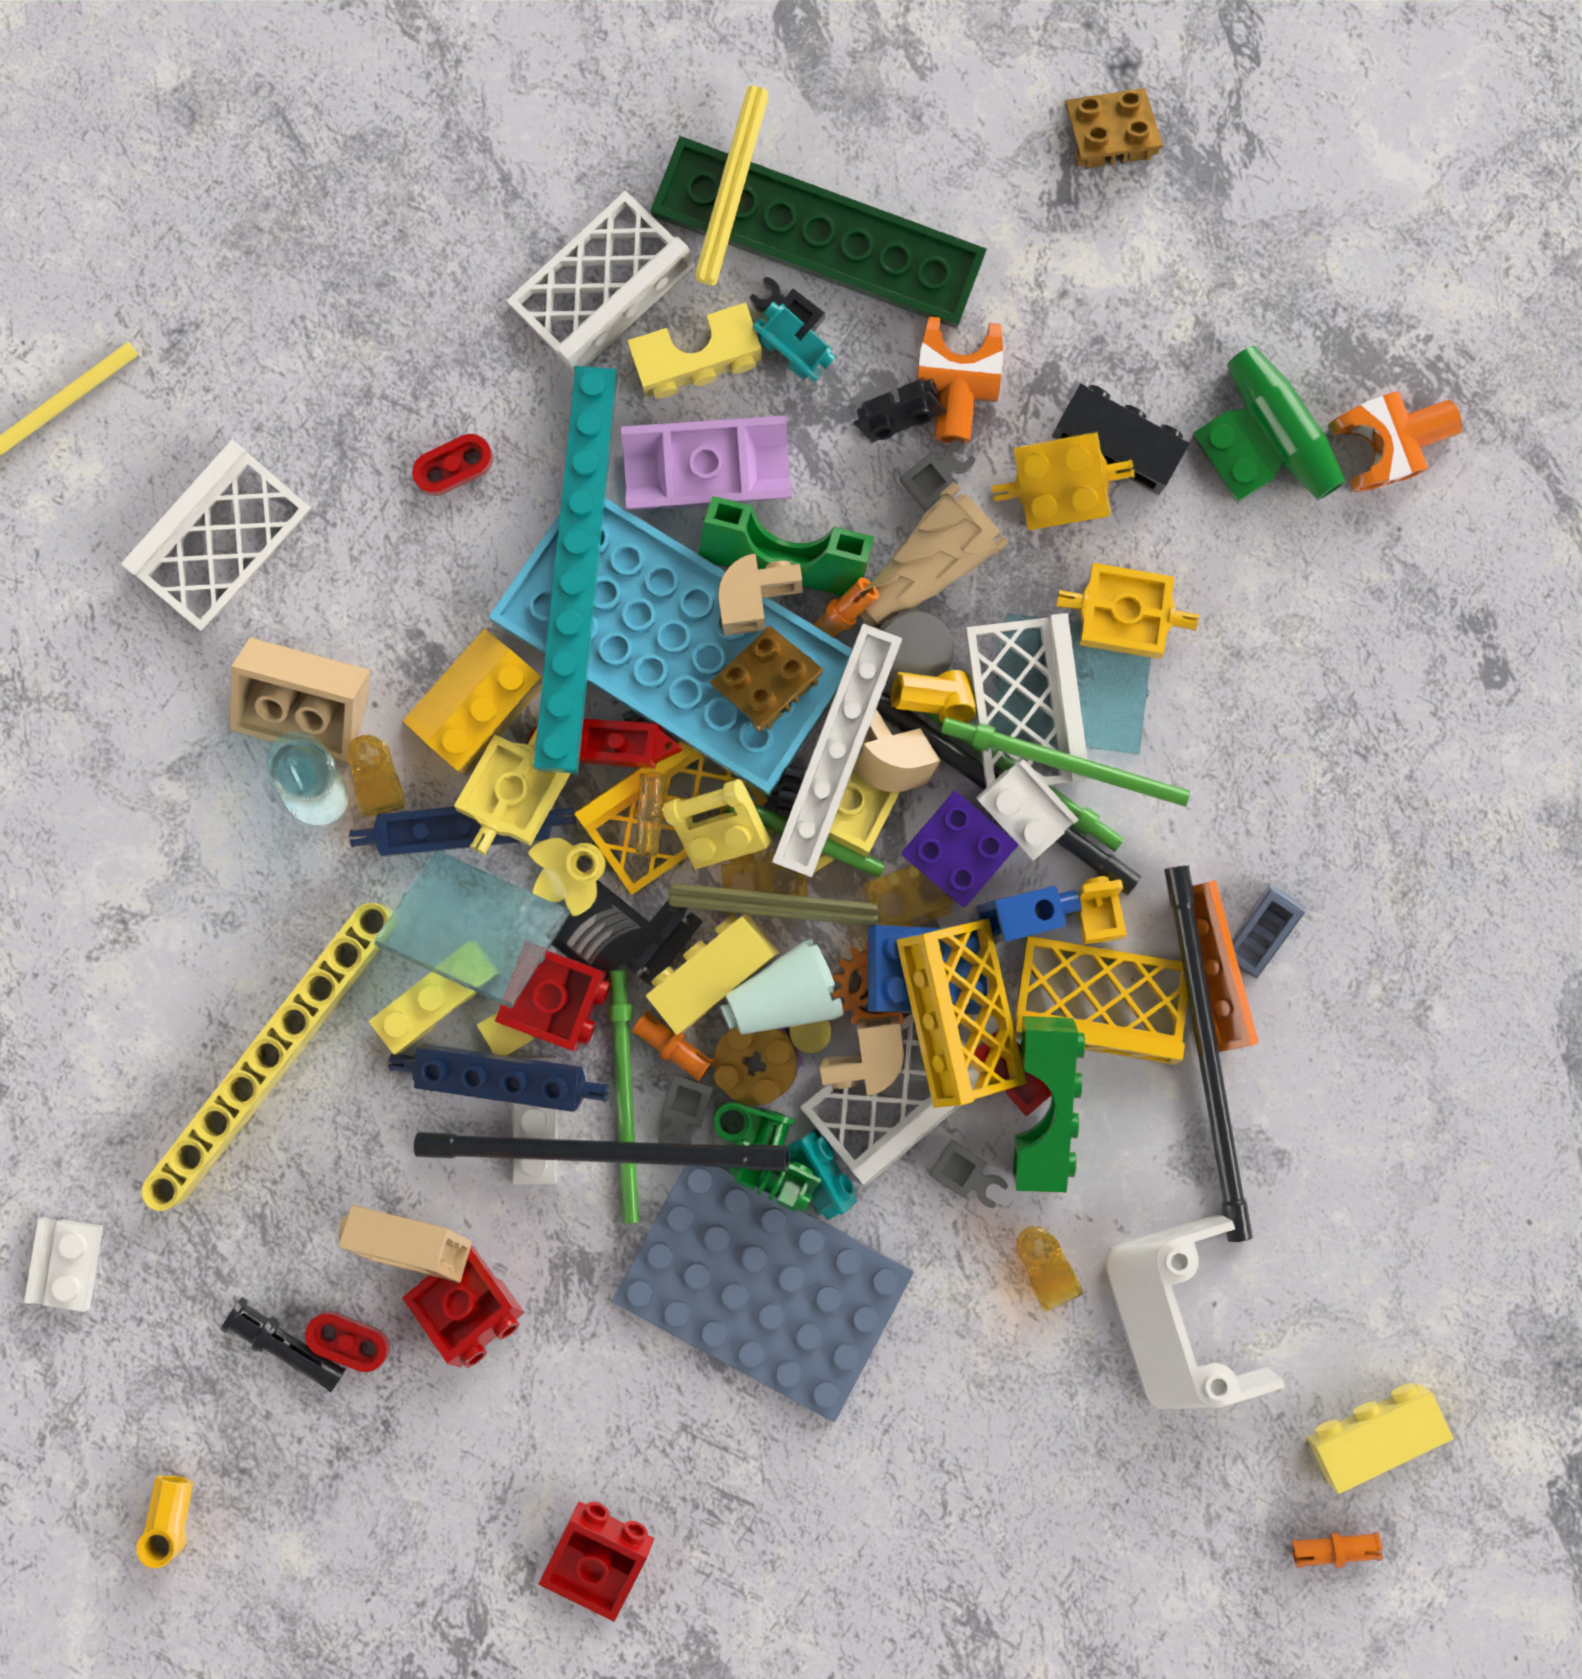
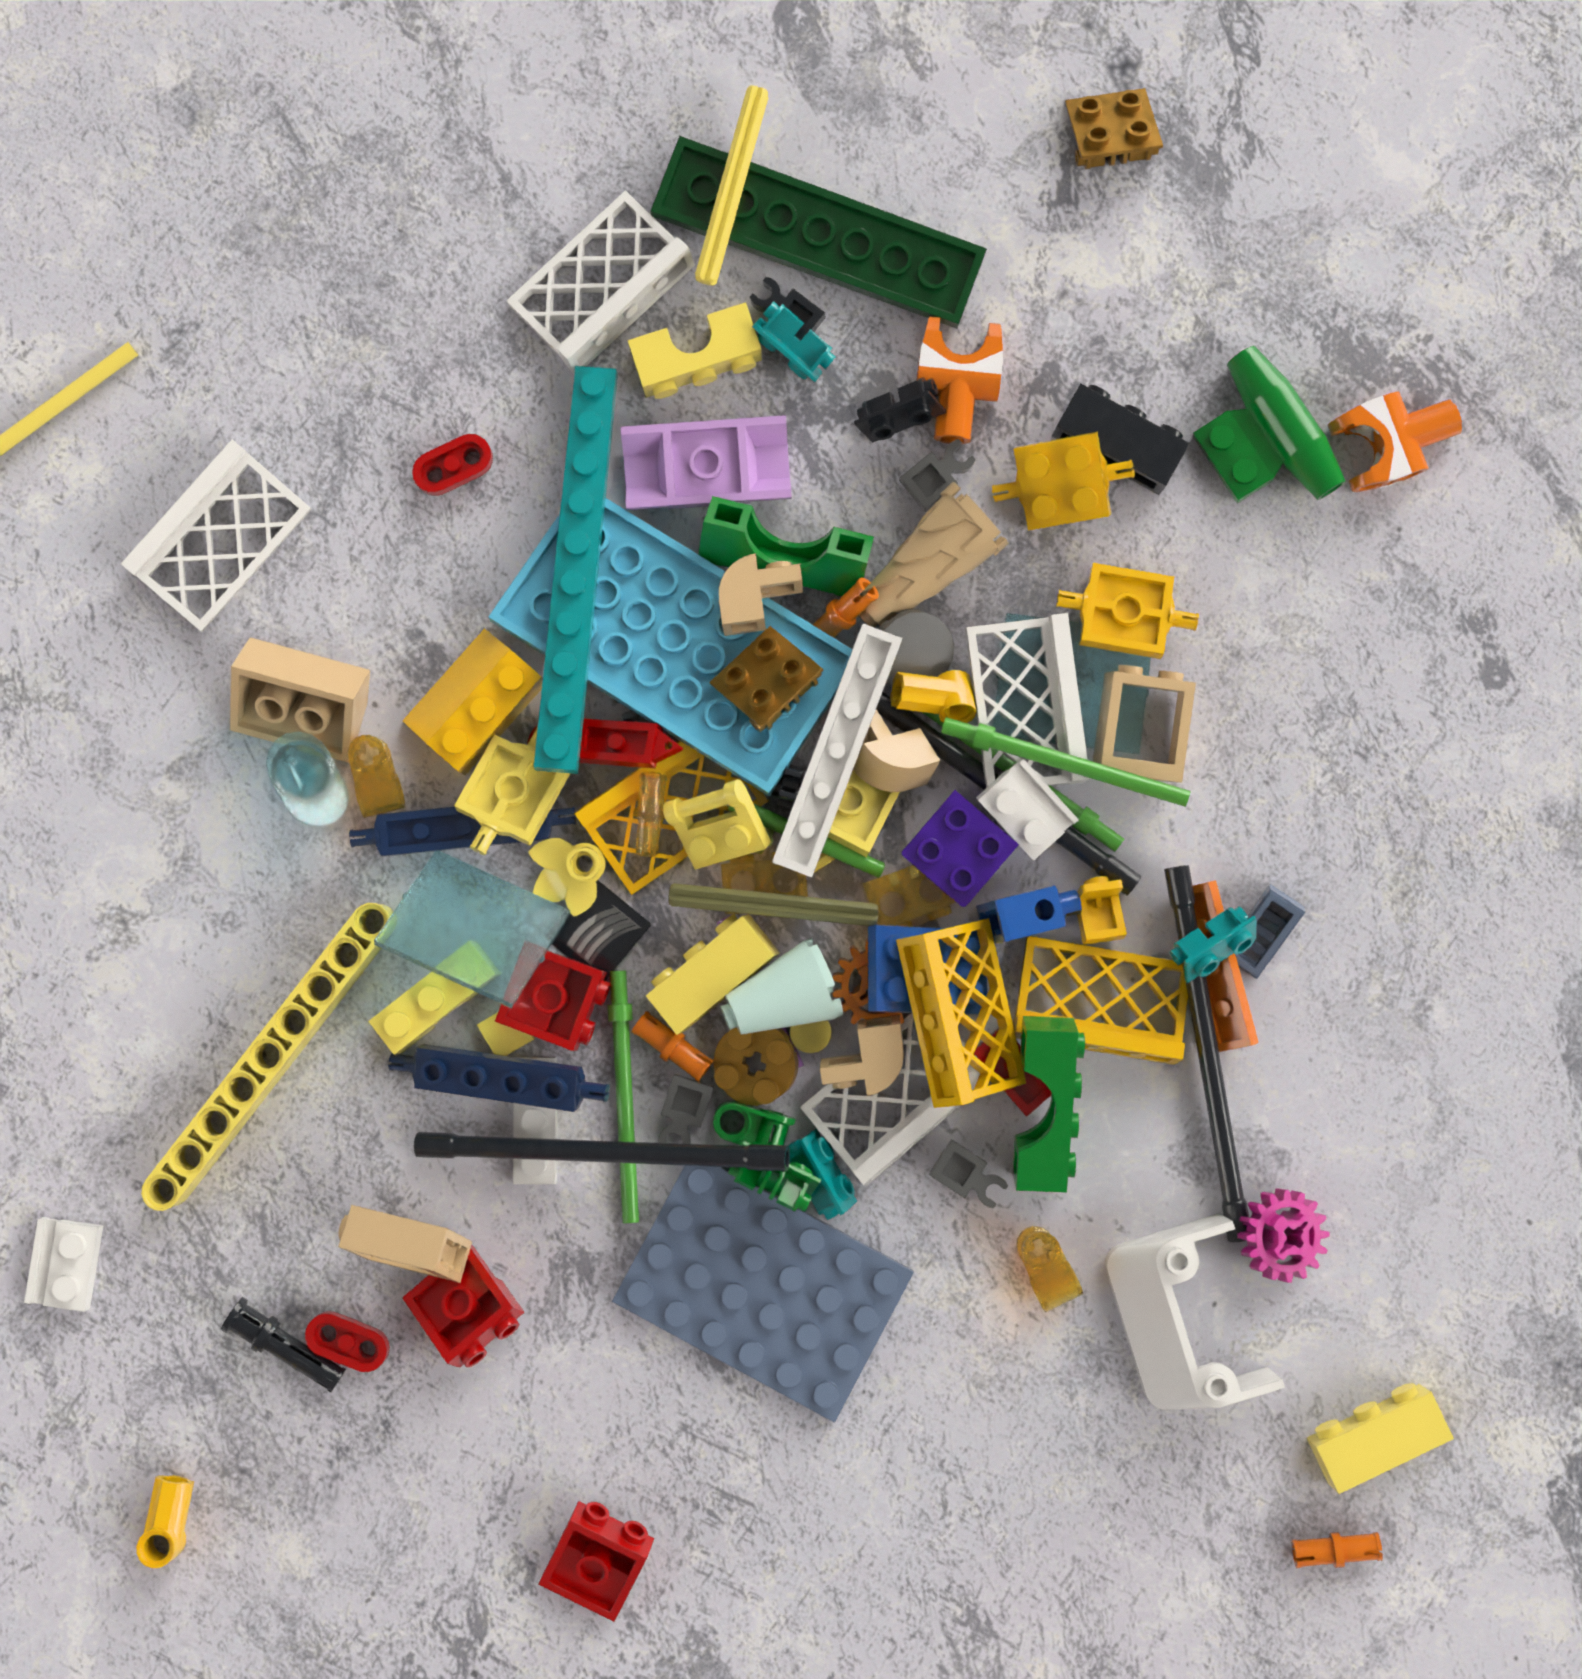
(660, 941): black hinge -> none
(1109, 714): none -> tan window
(1230, 934): none -> teal hinge
(1277, 1236): none -> dark pink gear

